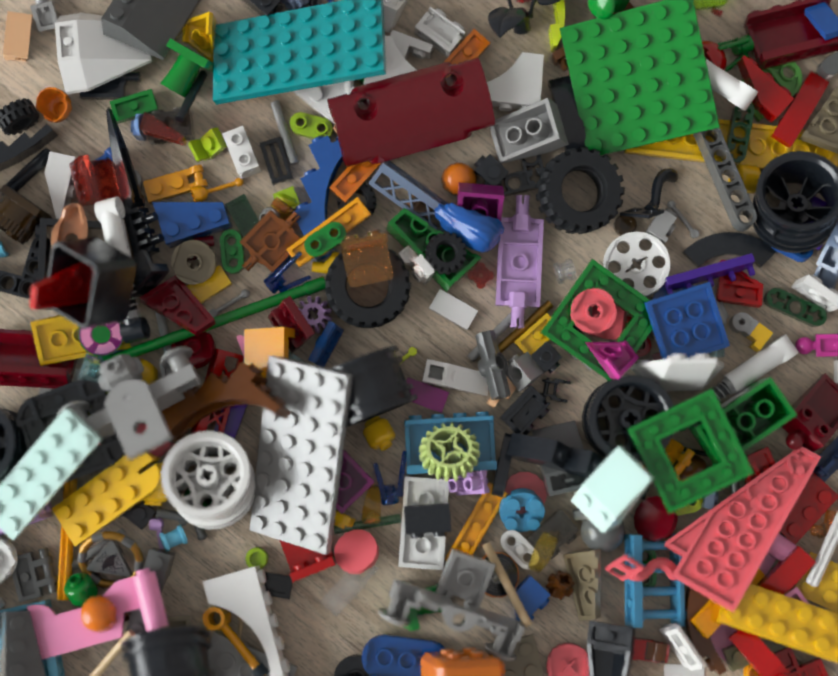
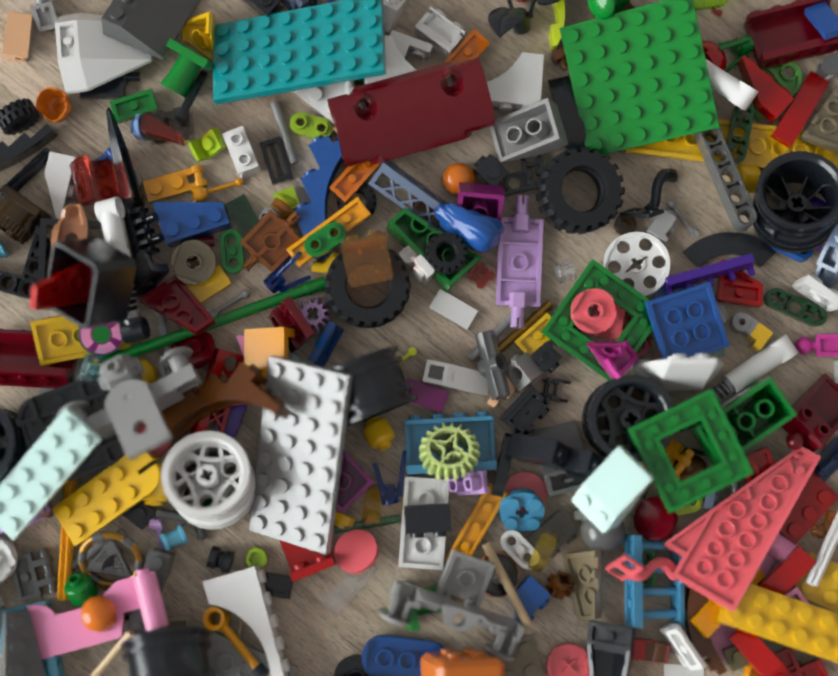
(224, 562): none -> black wheel

